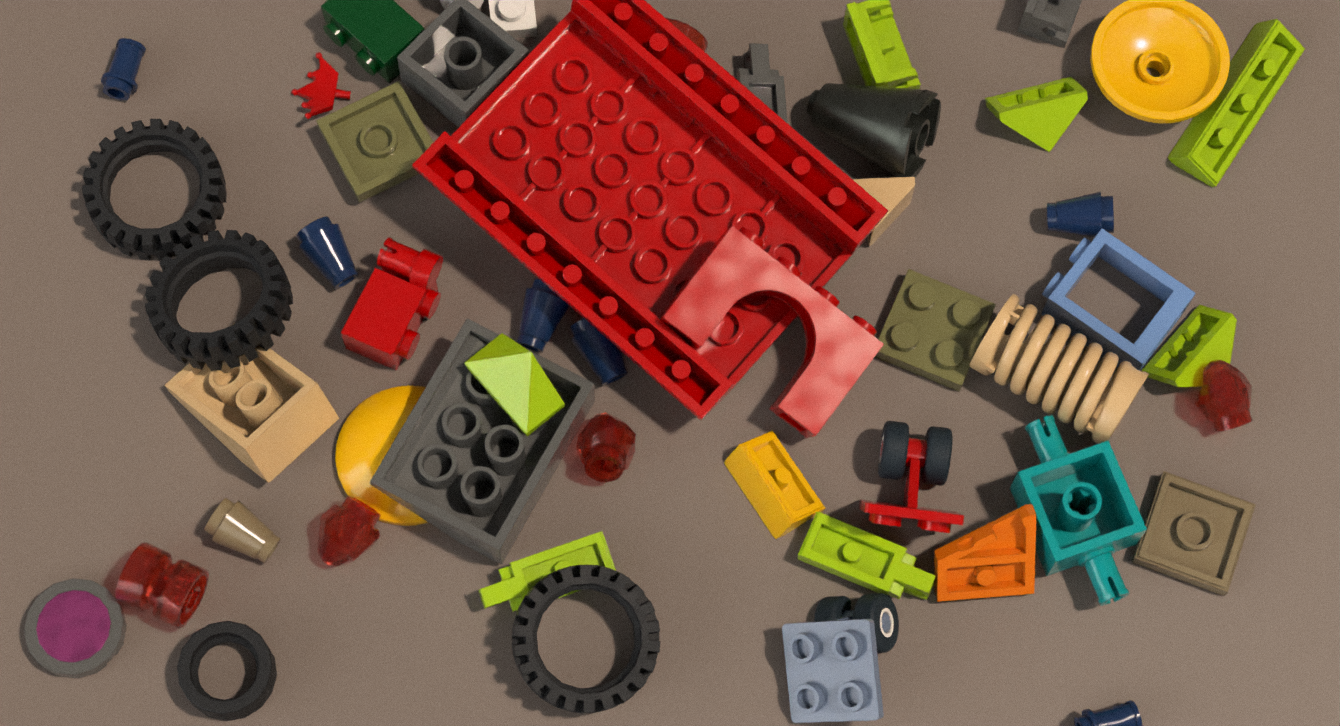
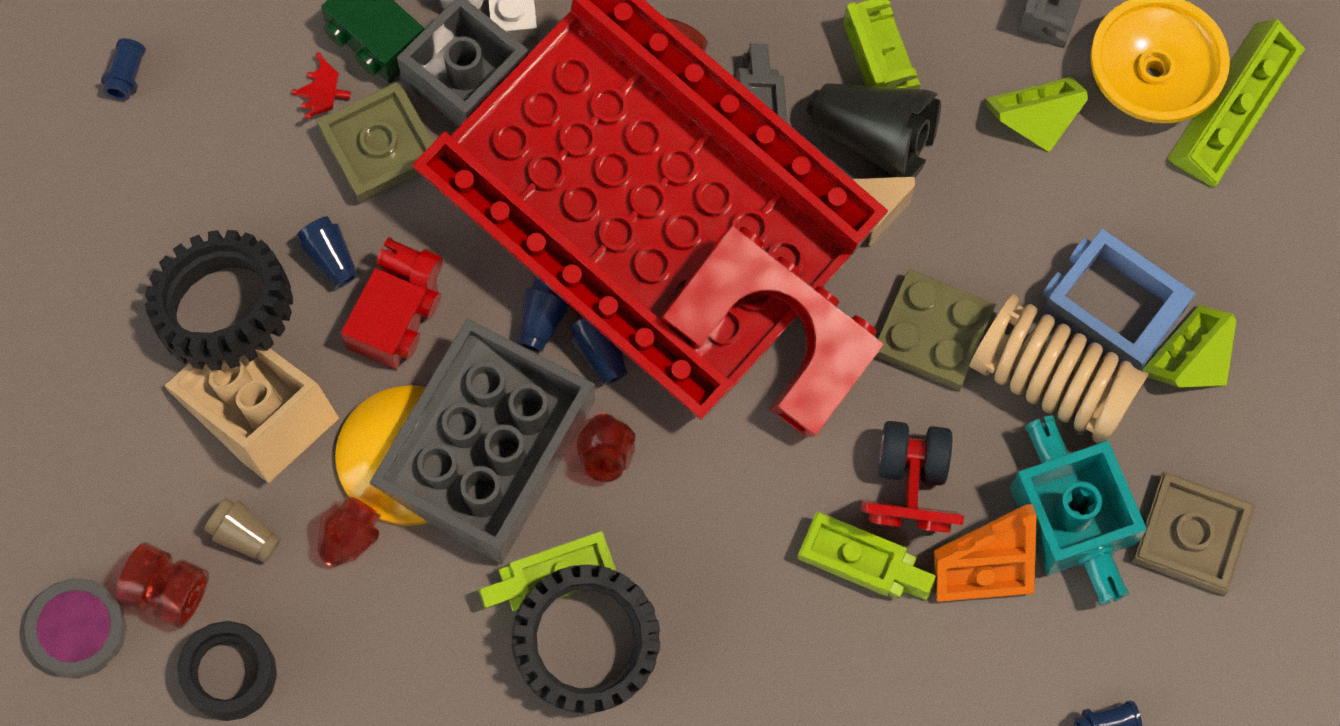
(133, 144): black tyre -> none
(516, 382): lime slope -> none
(773, 484): yellow slope -> none
(835, 659): sand blue plate -> none
(1082, 215): dark blue cone -> none
(1224, 396): clear red rock -> none

